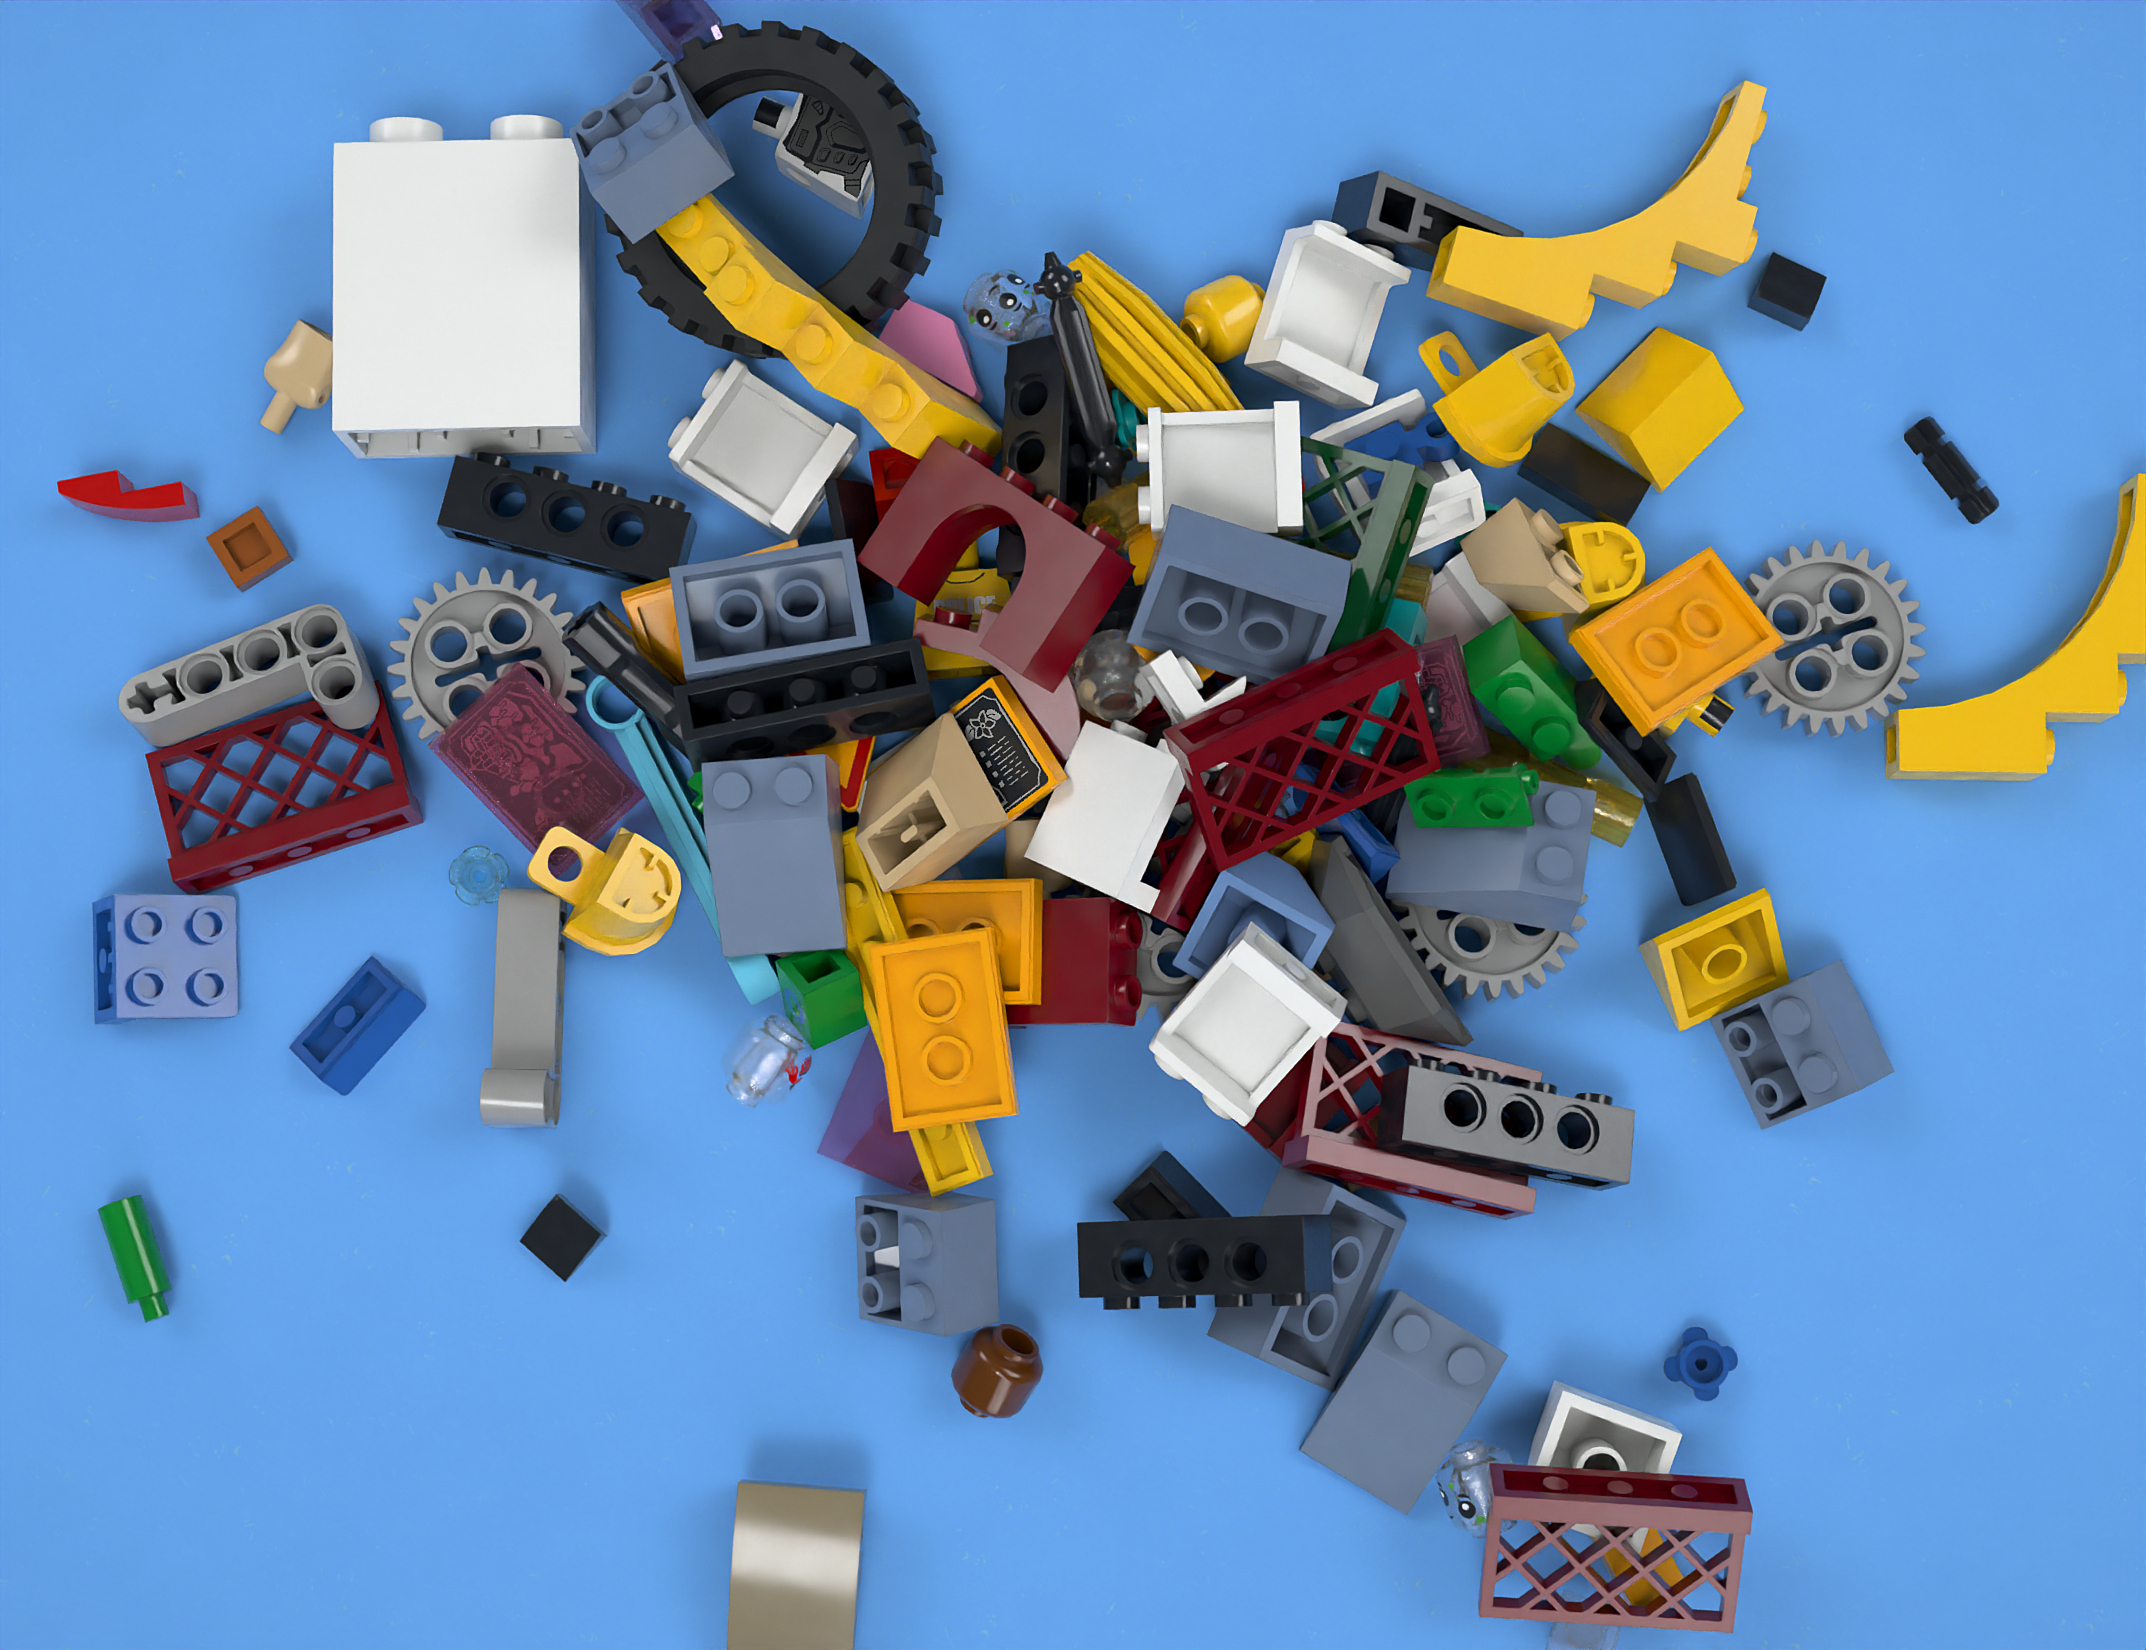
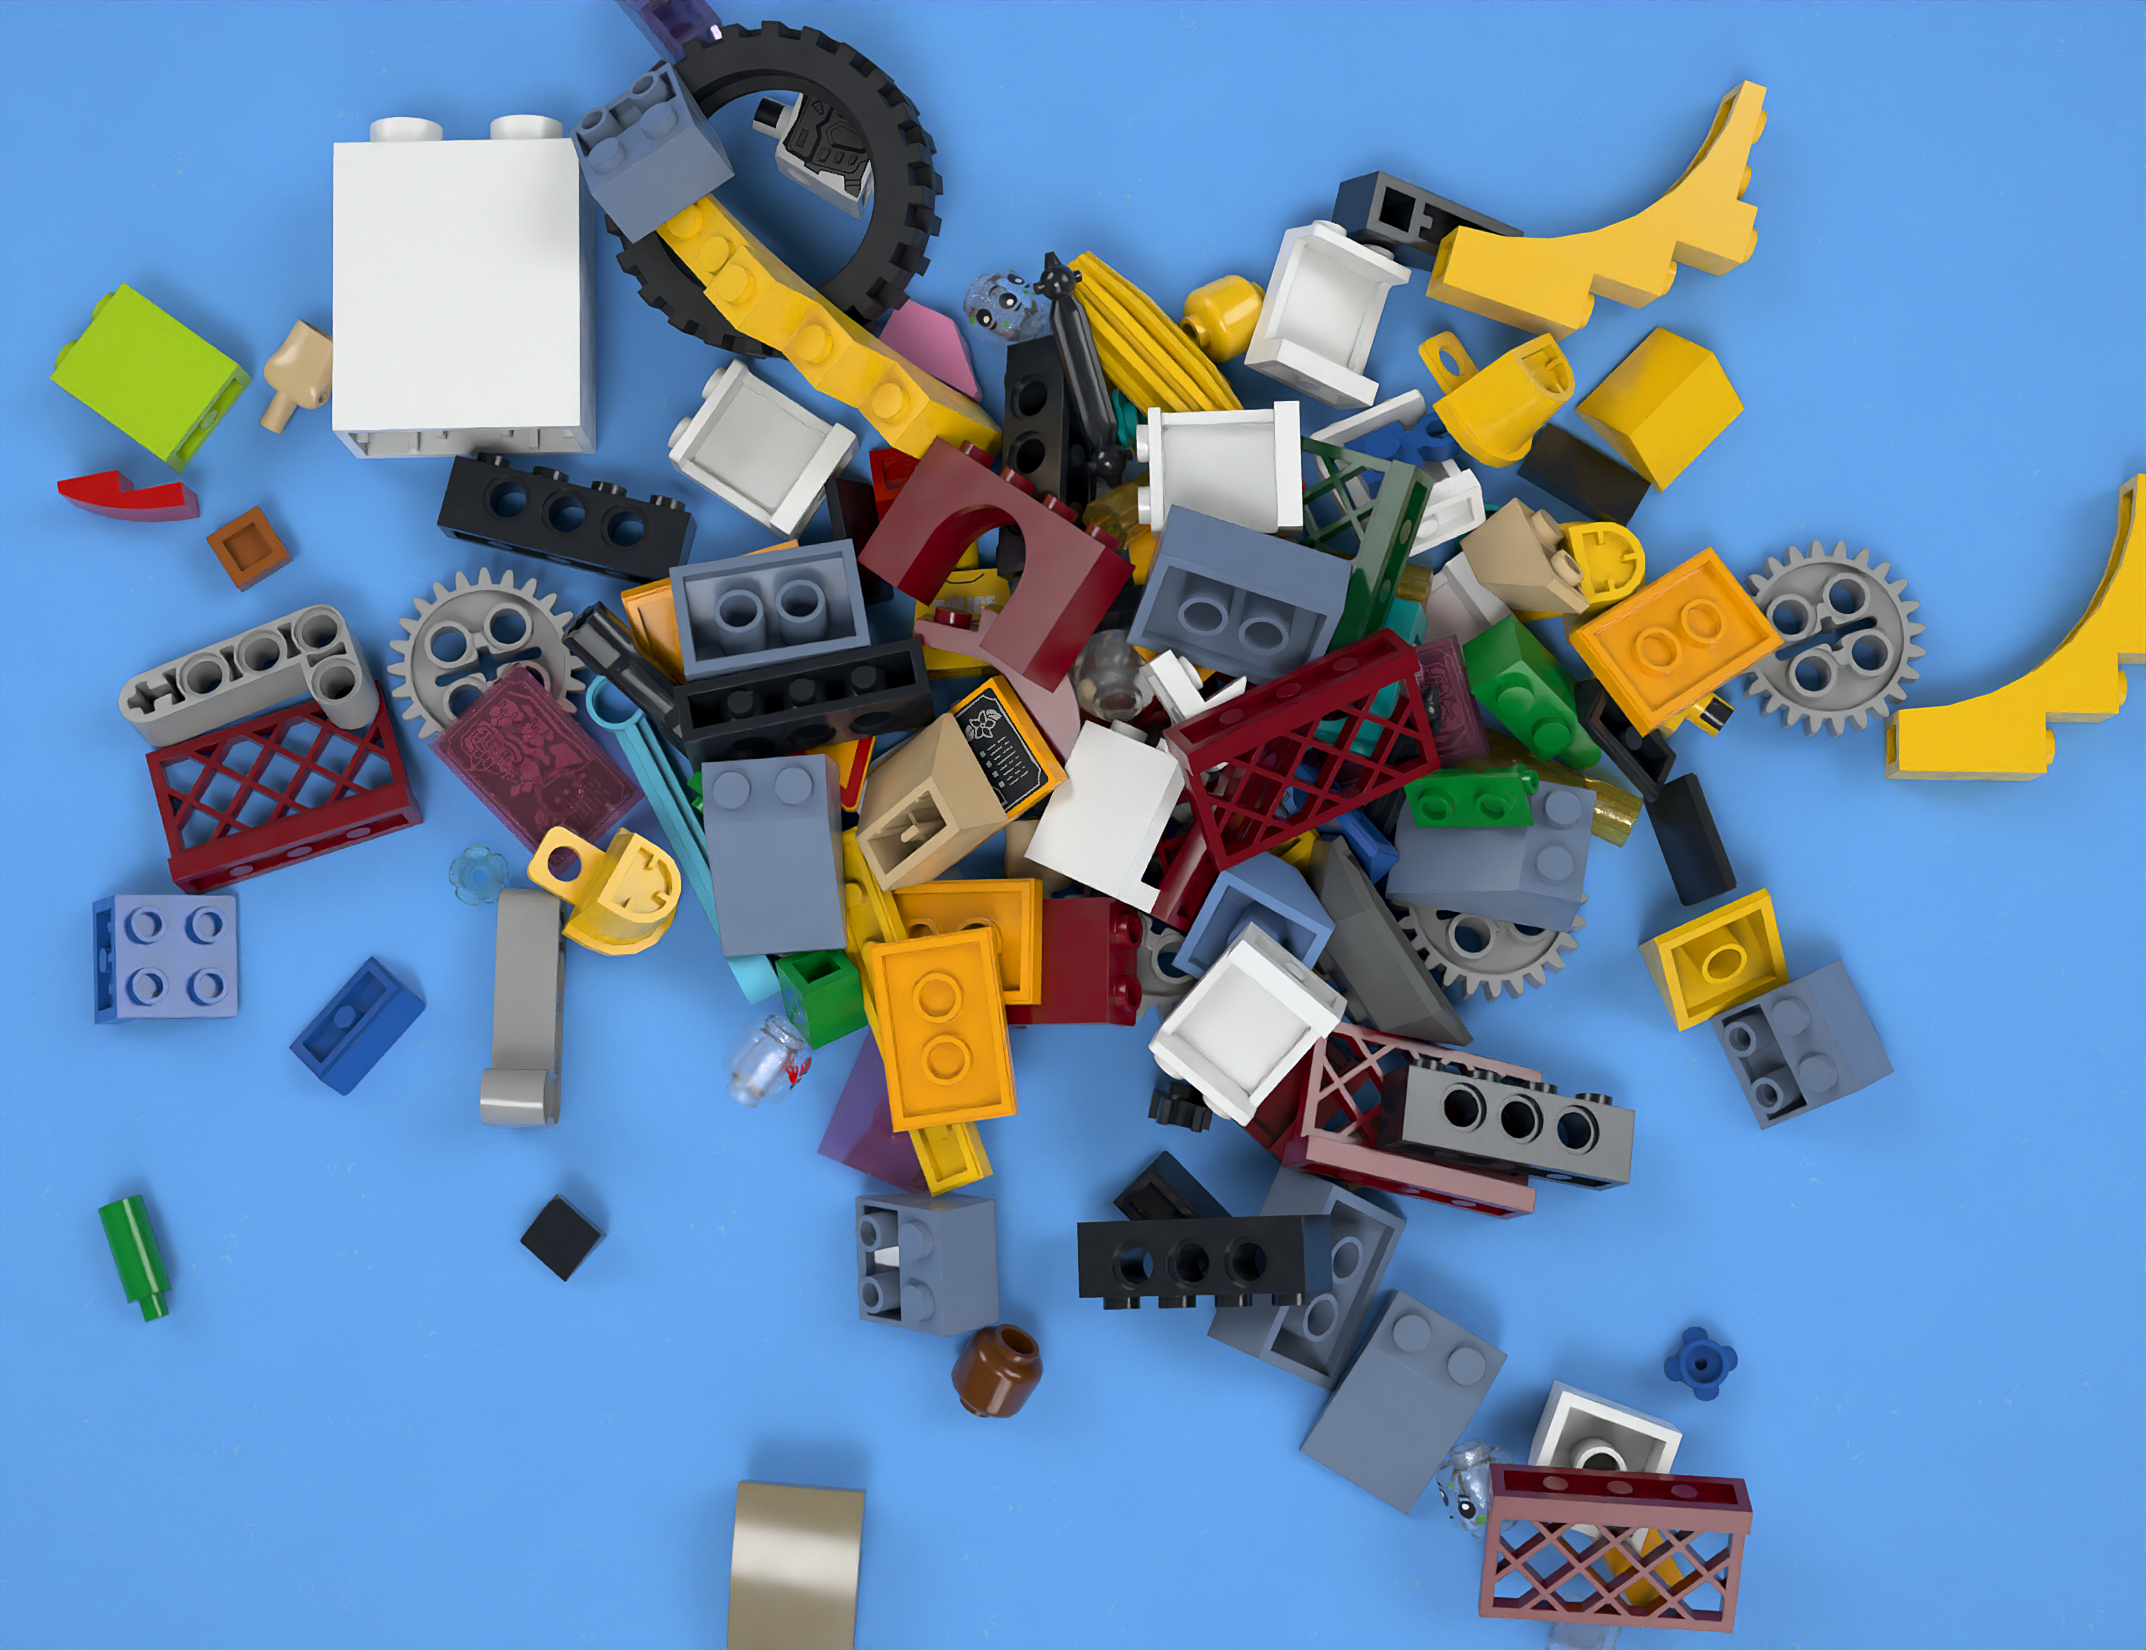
(150, 376): none -> lime panel
(1180, 1106): none -> black plate
(1787, 292): black slope -> none
(1951, 470): black axle -> none

